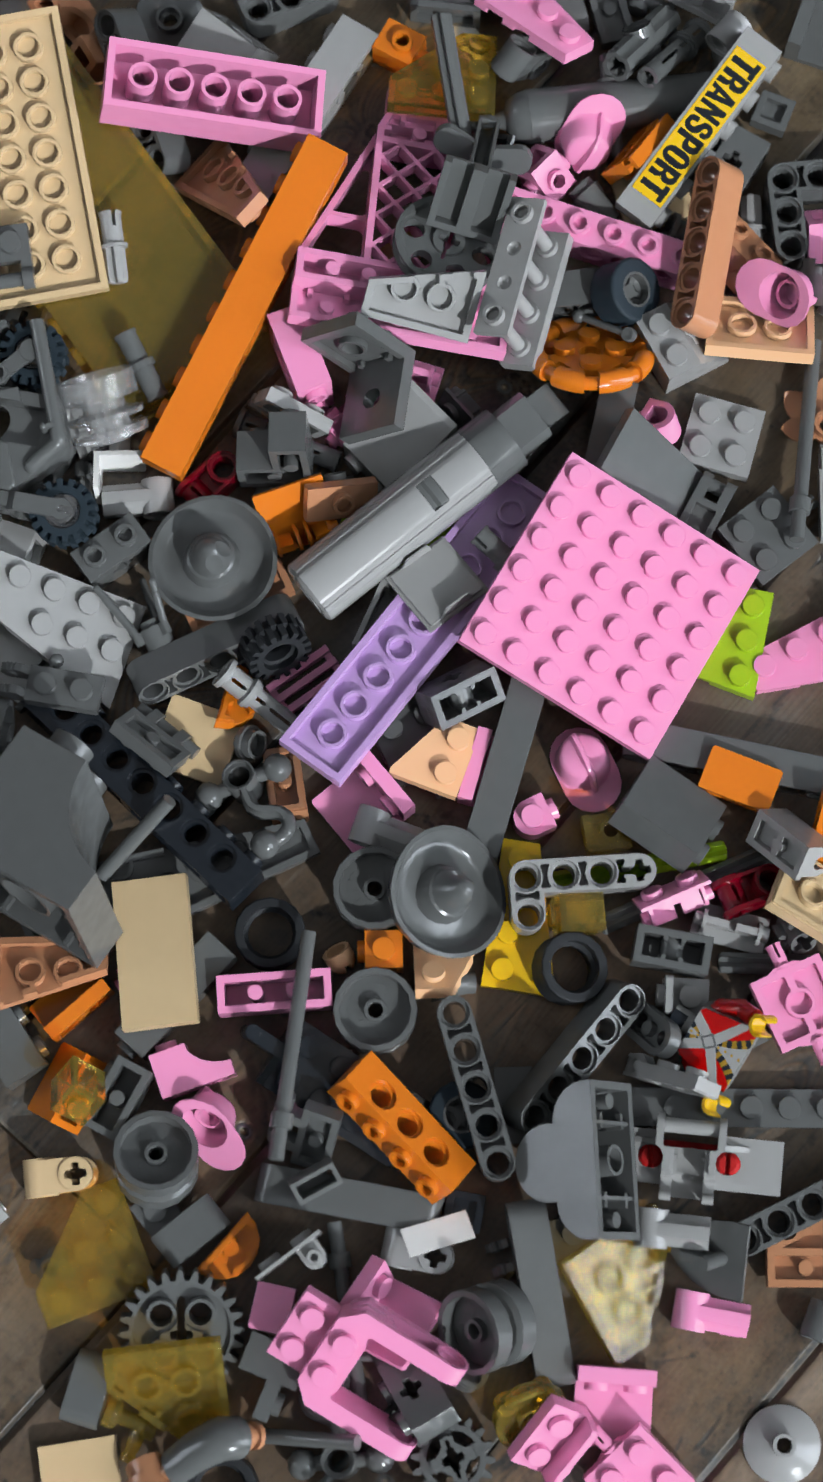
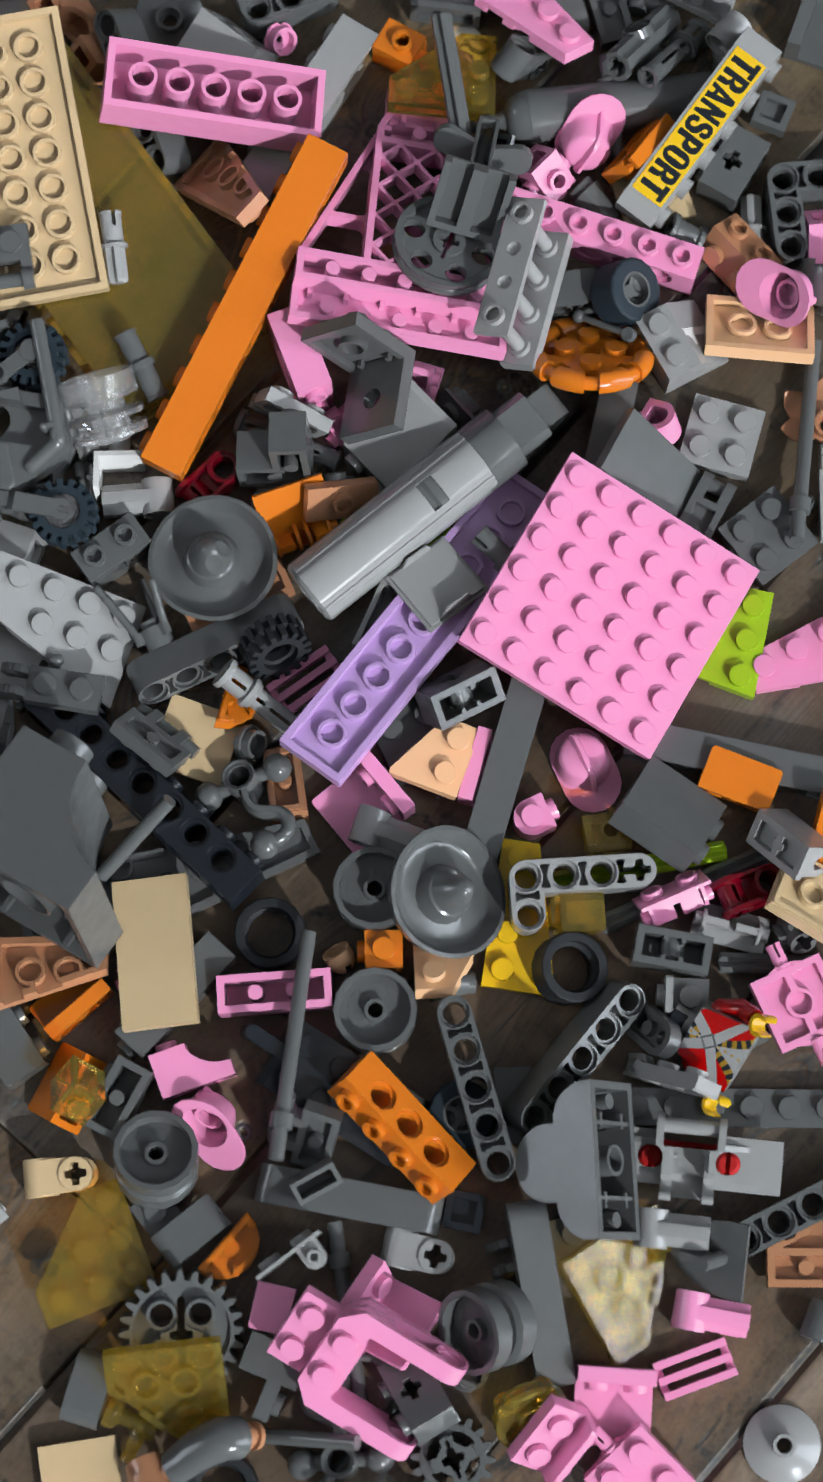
(287, 40): none -> bright pink plate
(427, 302): light grey wing -> none
(437, 1233): white sticker -> none
(707, 247): nougat beam -> none
(725, 1357): none -> bright pink tile

